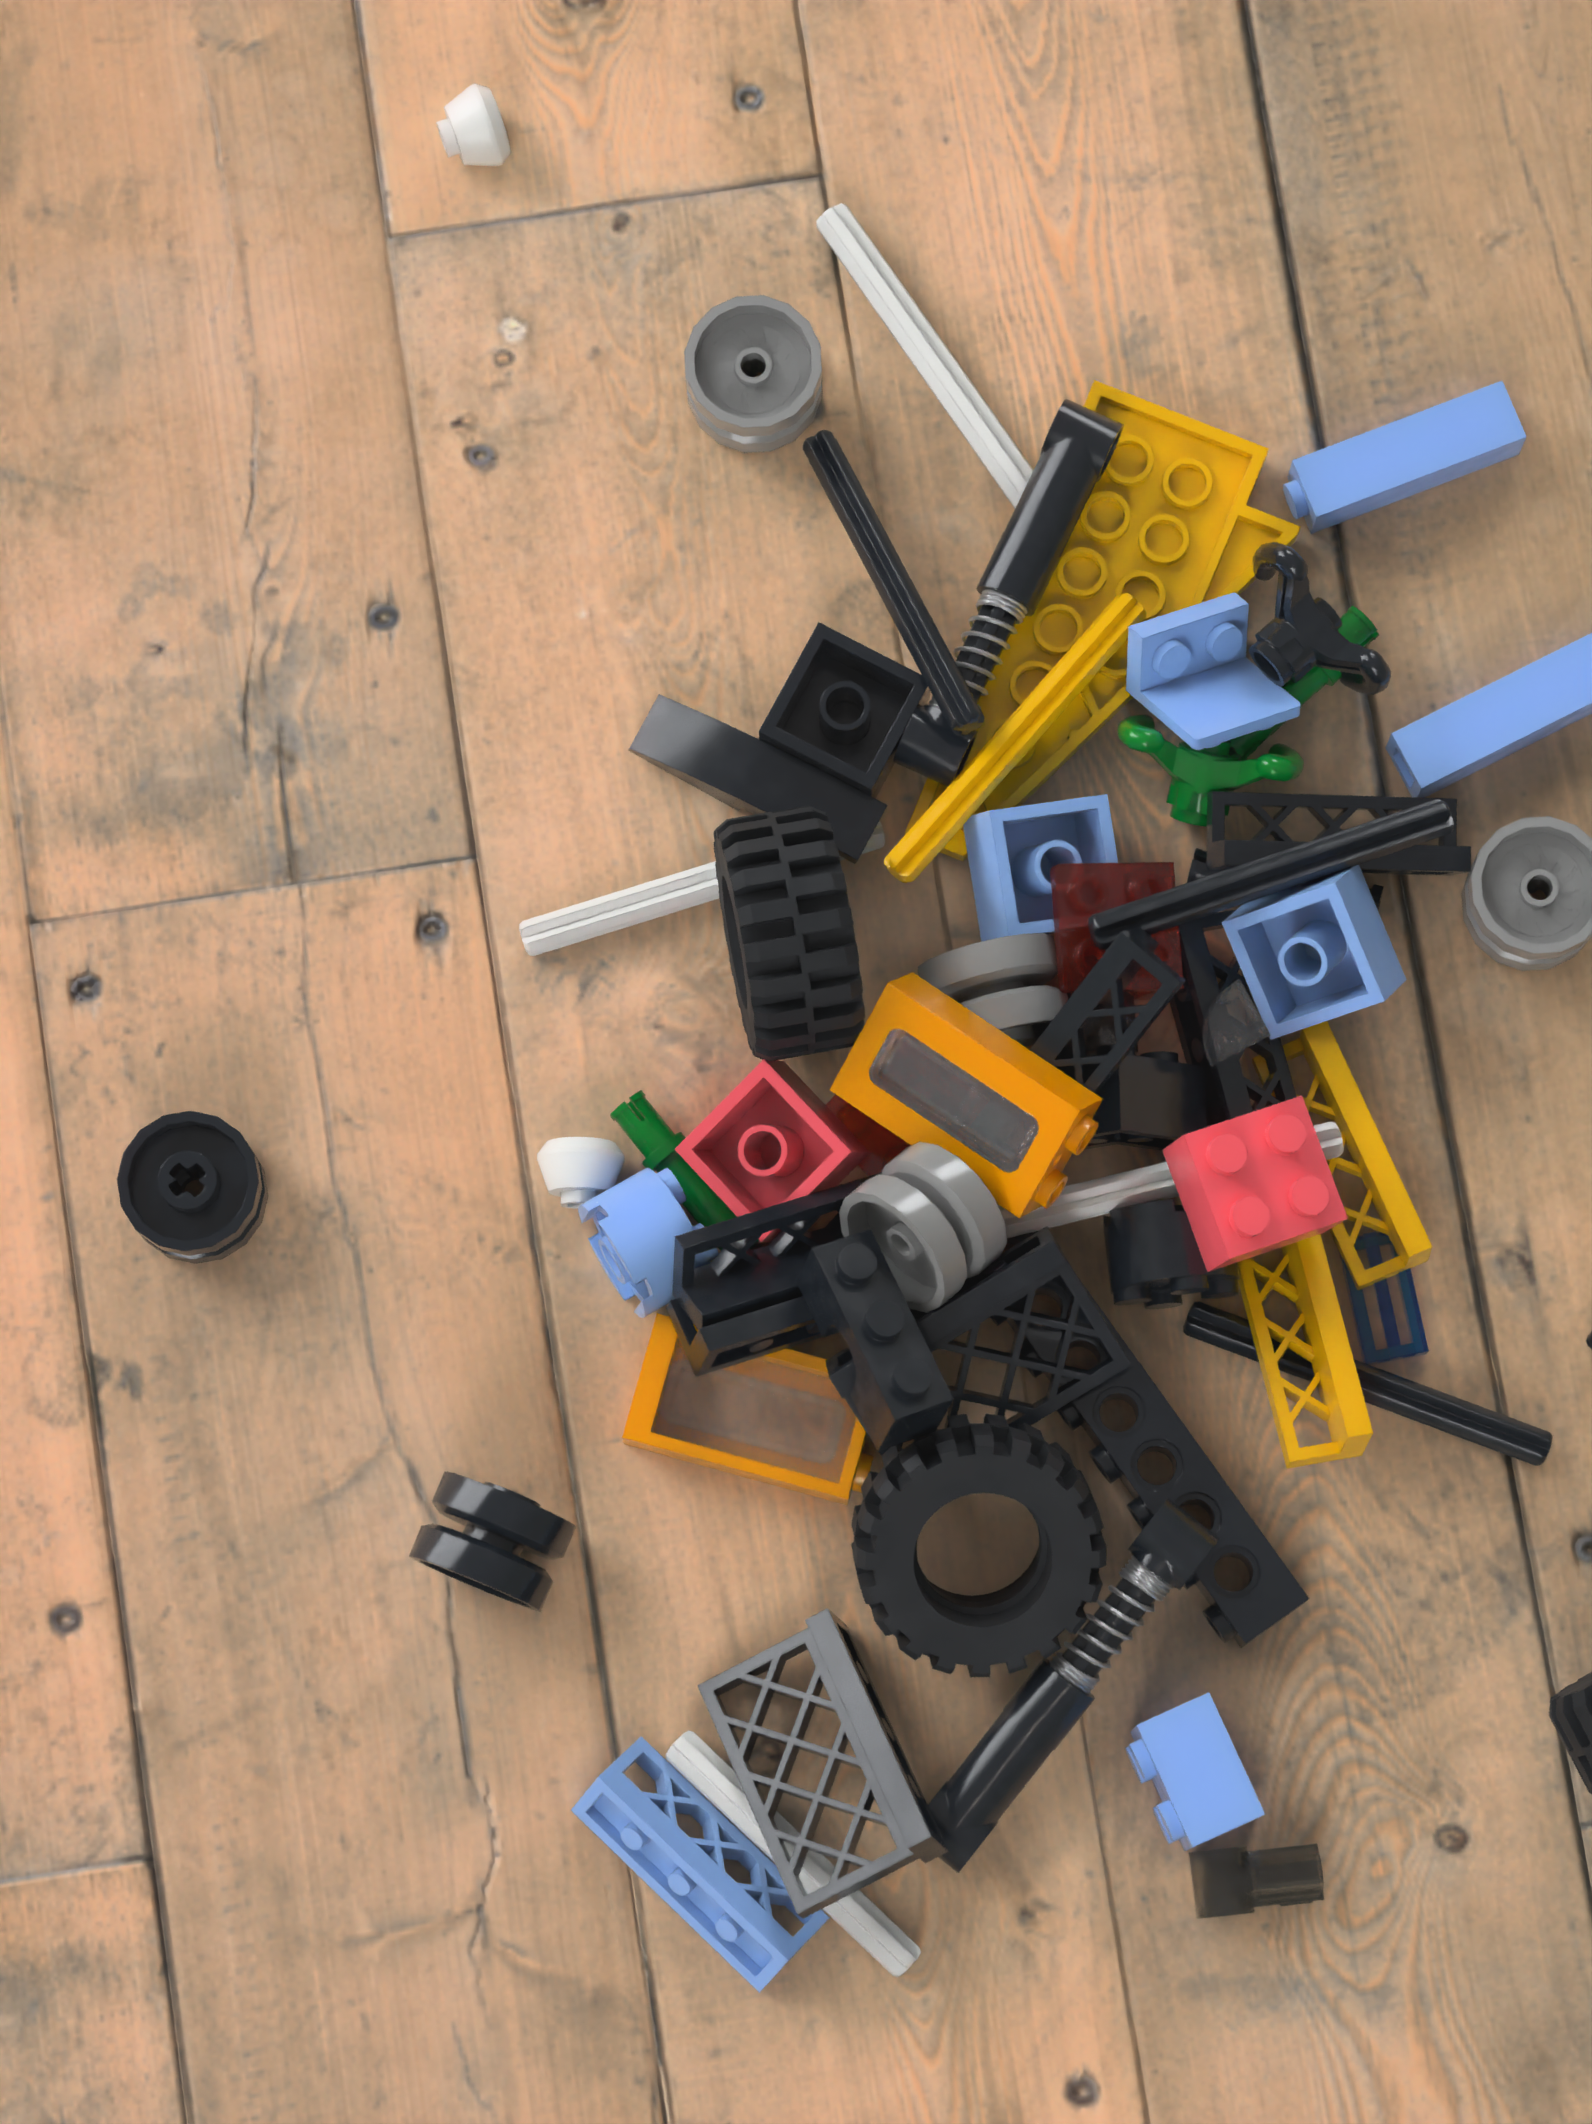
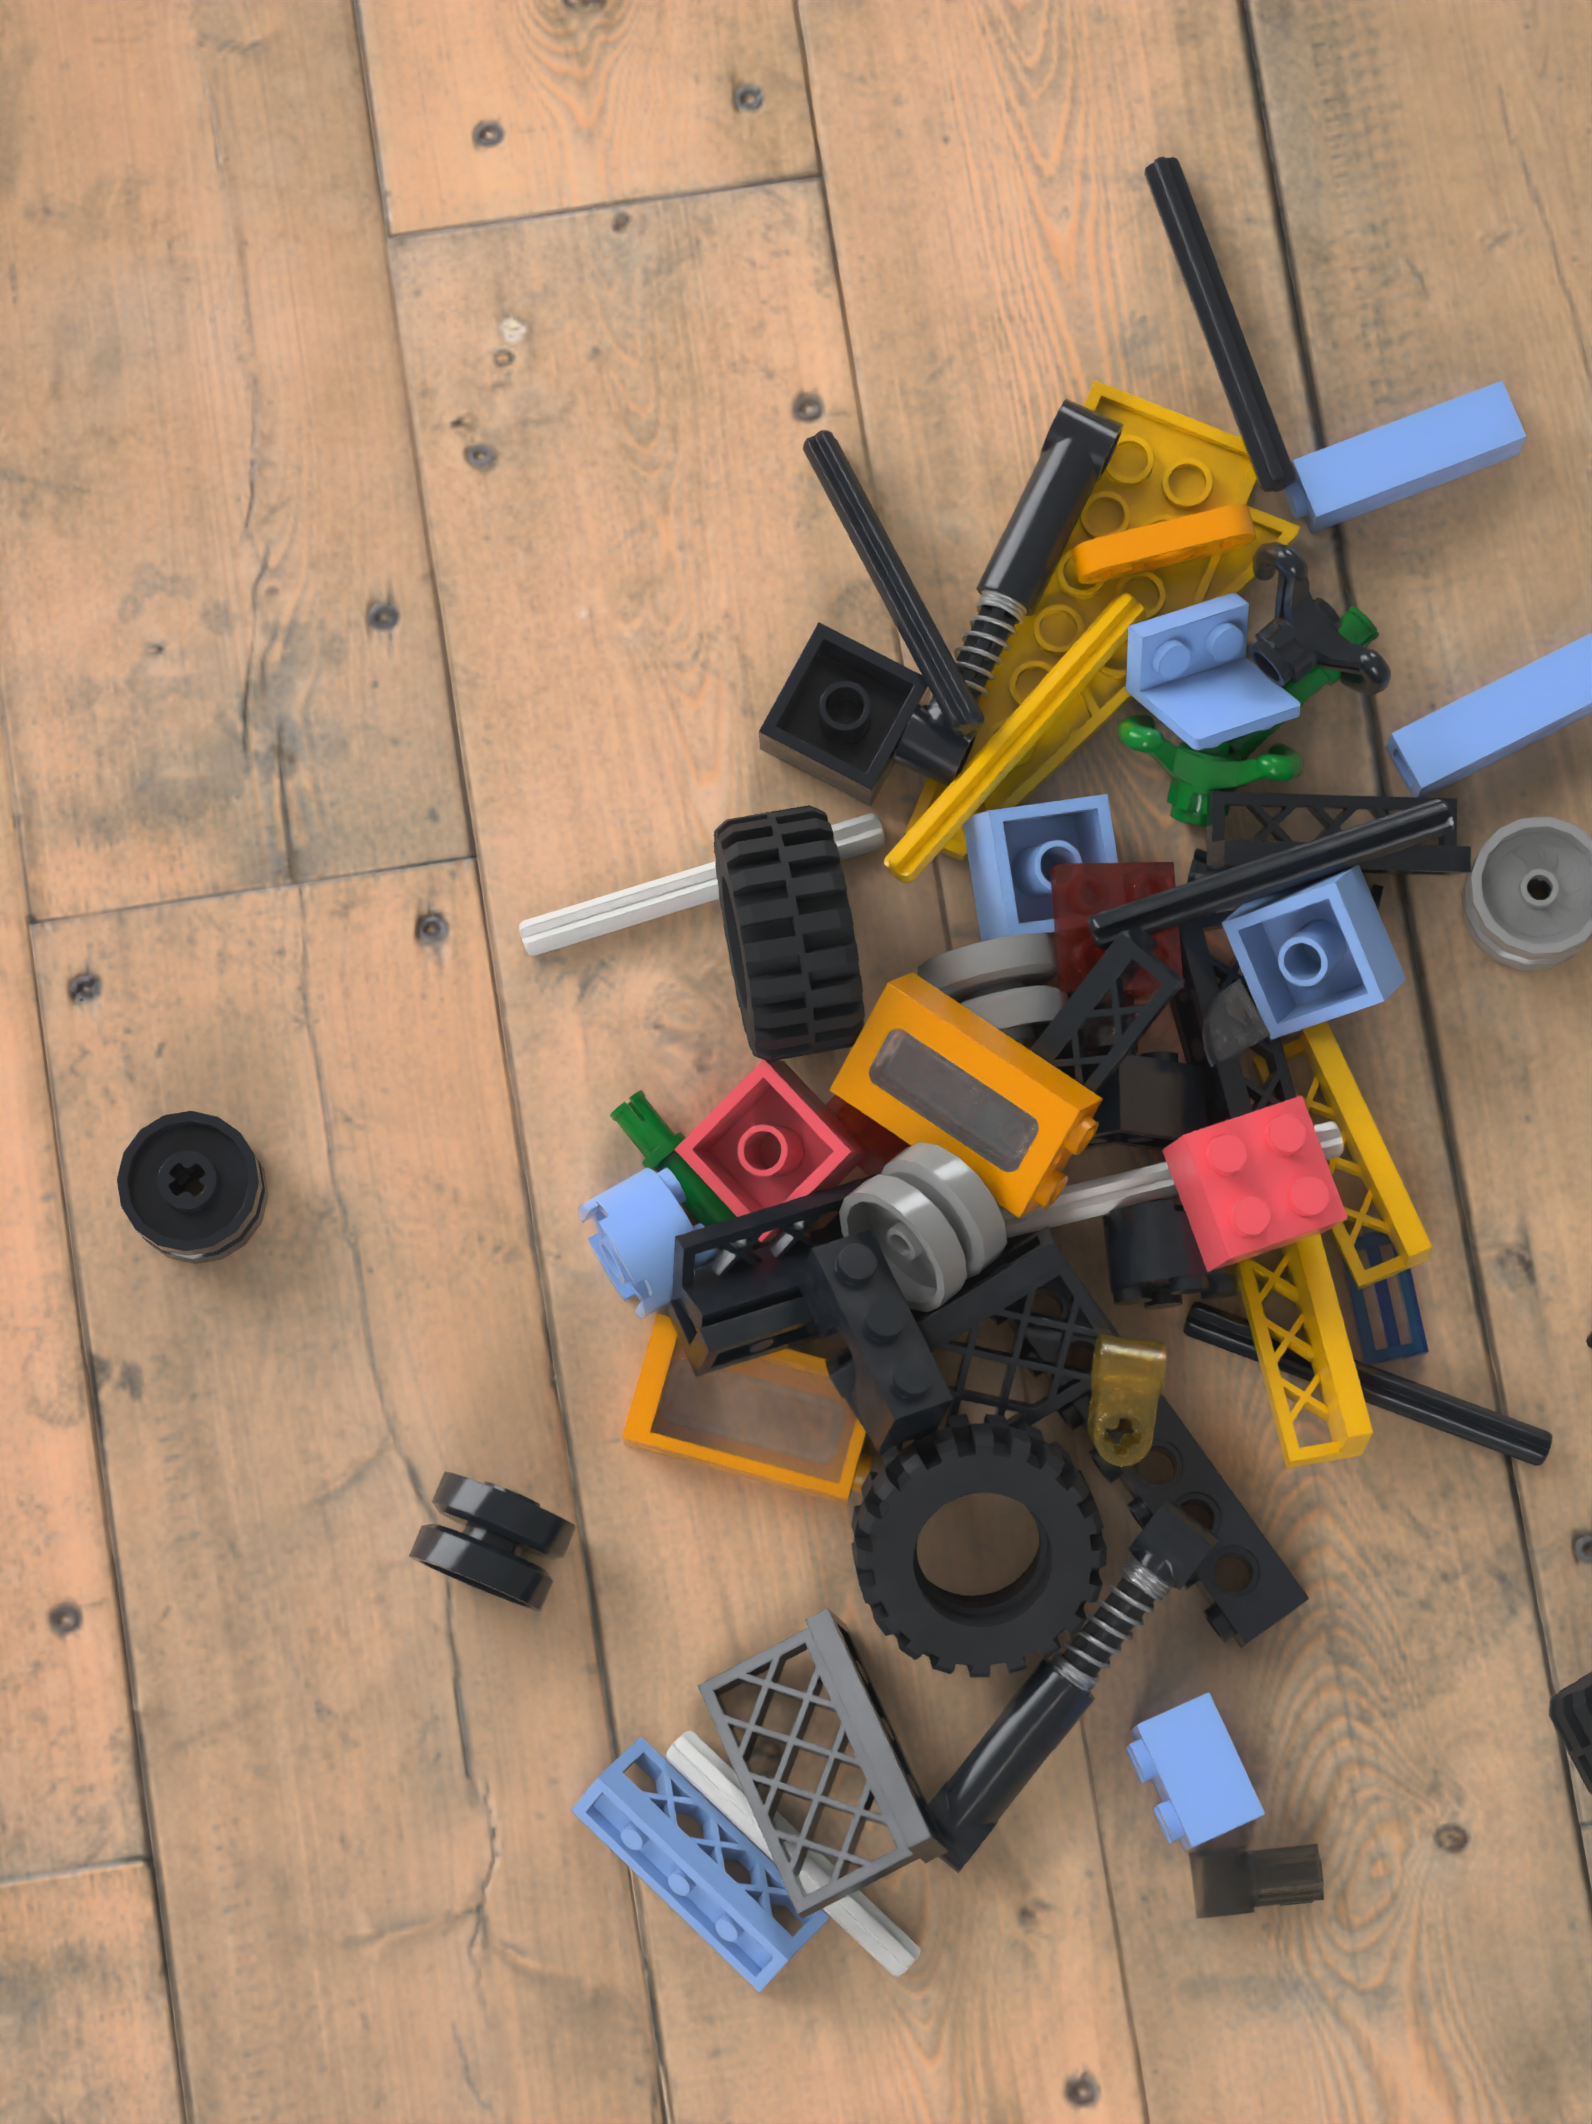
(474, 128): white cone -> none
(579, 1168): white cone -> none
(721, 368): light grey wheel -> none
(752, 772): black slope -> none
(926, 350): white axle -> none
(1125, 1385): none -> clear yellow piece
(1163, 544): none -> light orange beam
(1220, 325): none -> black axle

